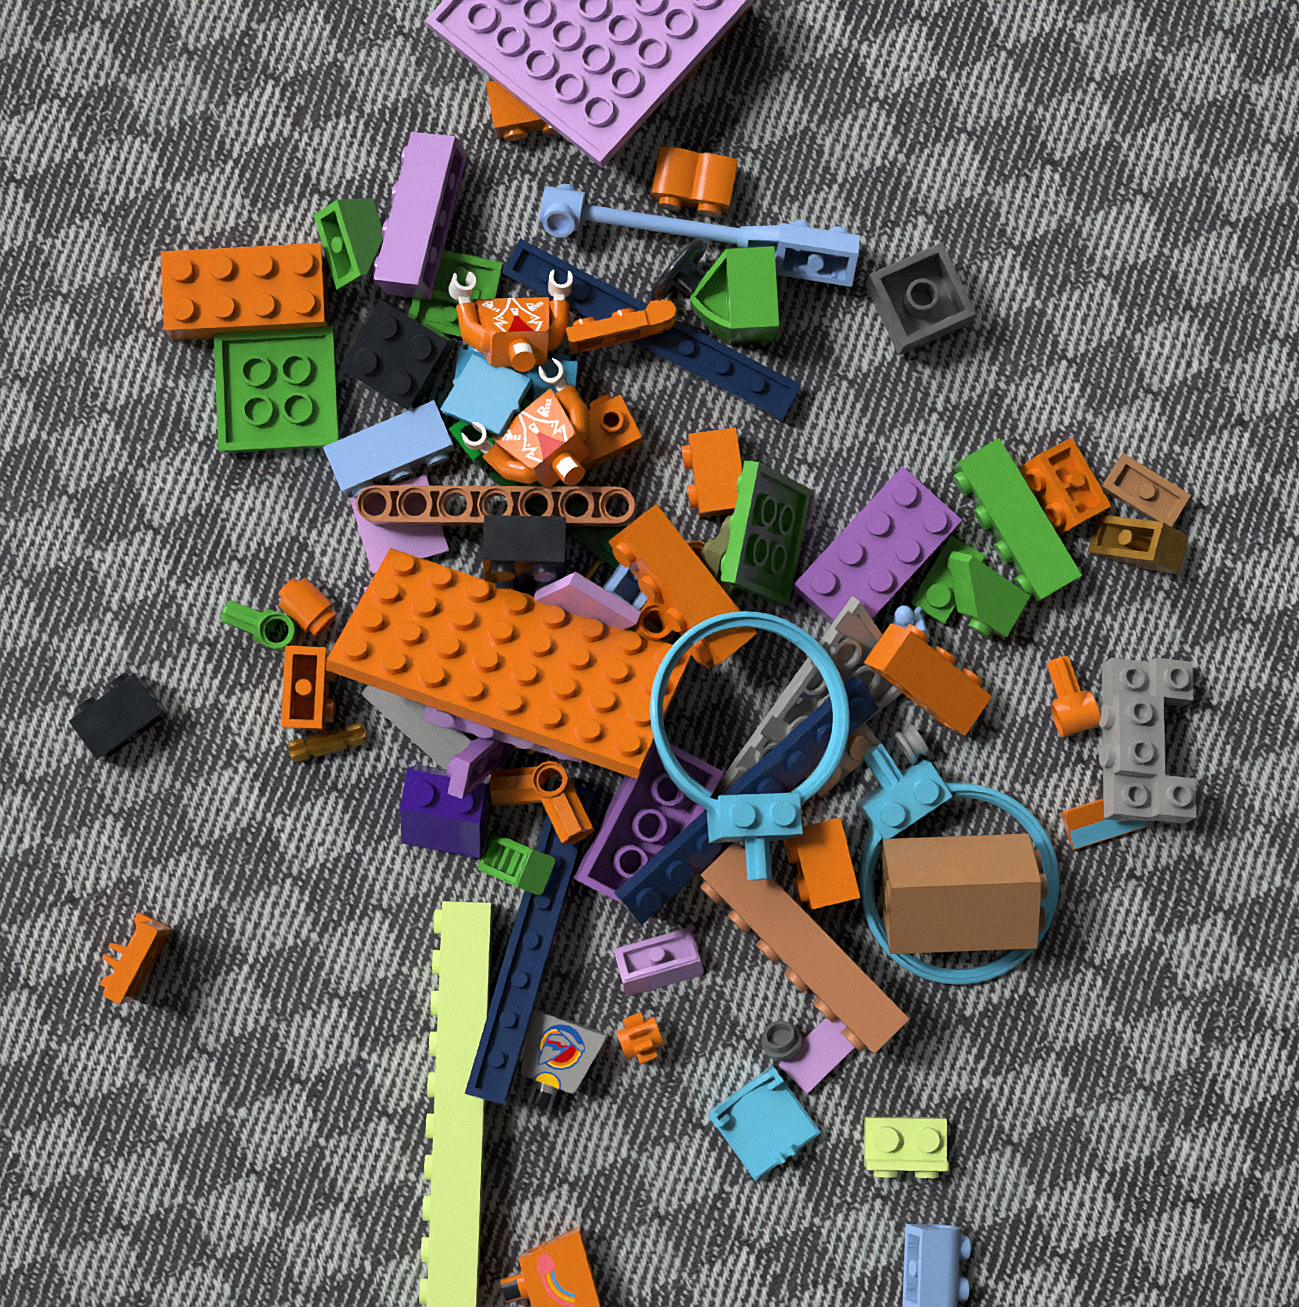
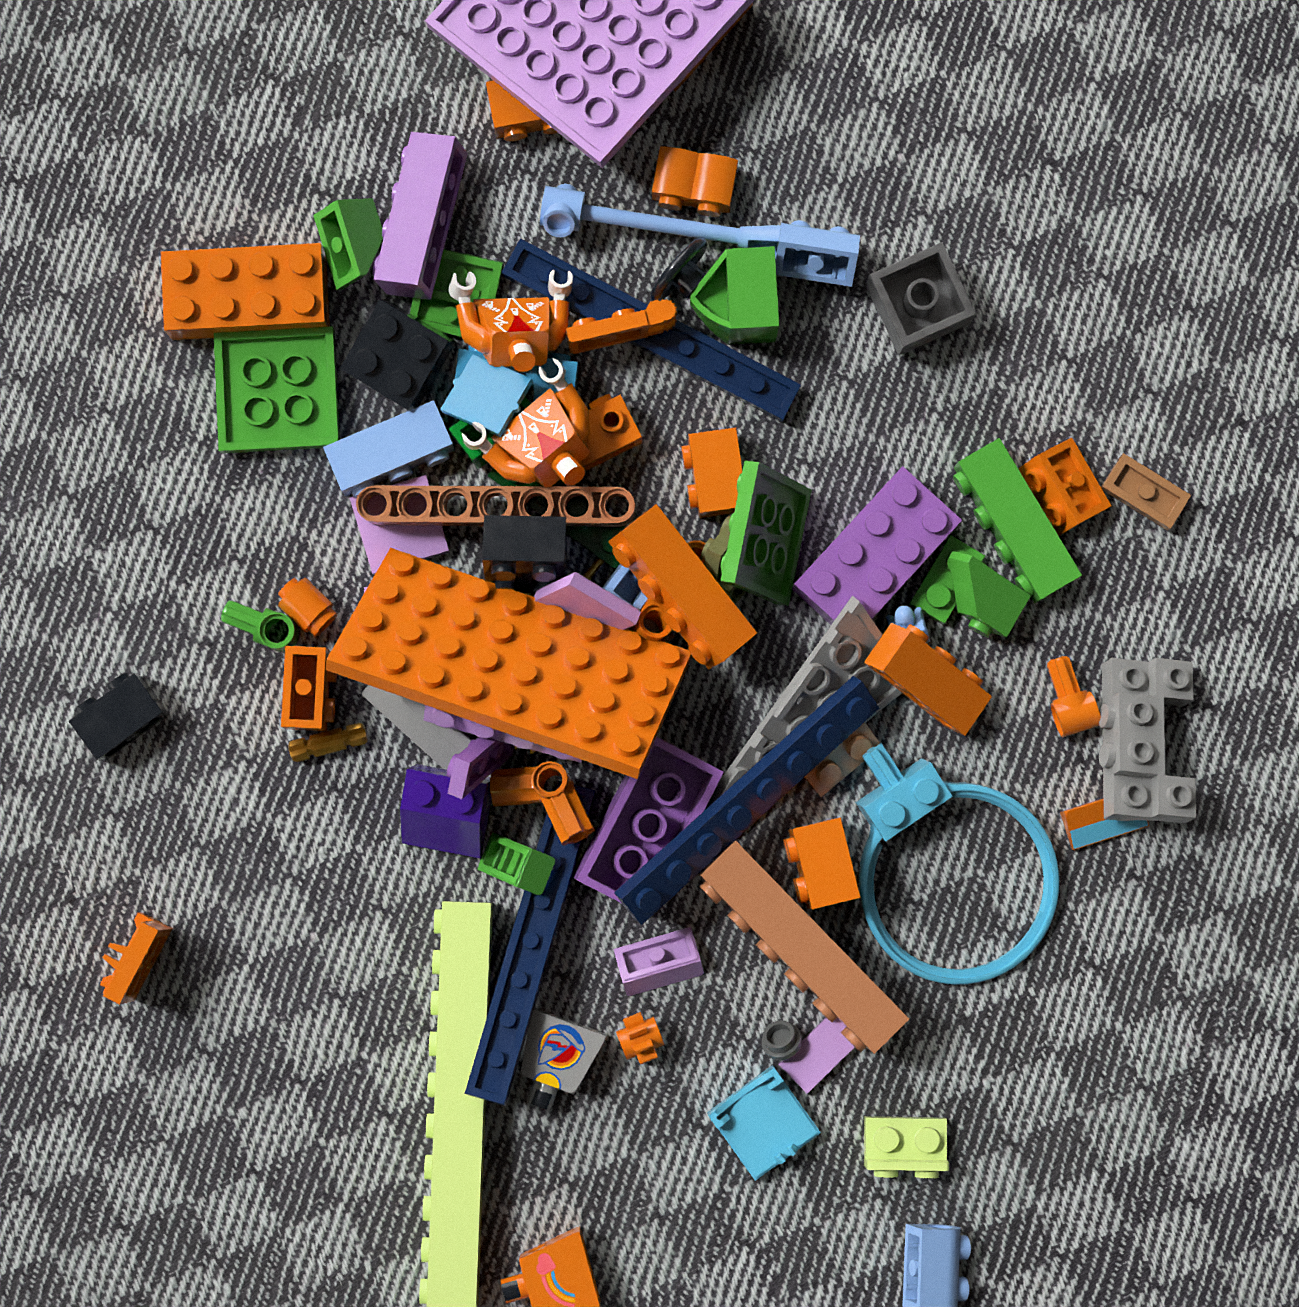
(753, 816): medium azure brick -> none
(912, 744): light grey bush -> none
(962, 893): medium nougat brick -> none
(1139, 543): pearl gold slope -> none

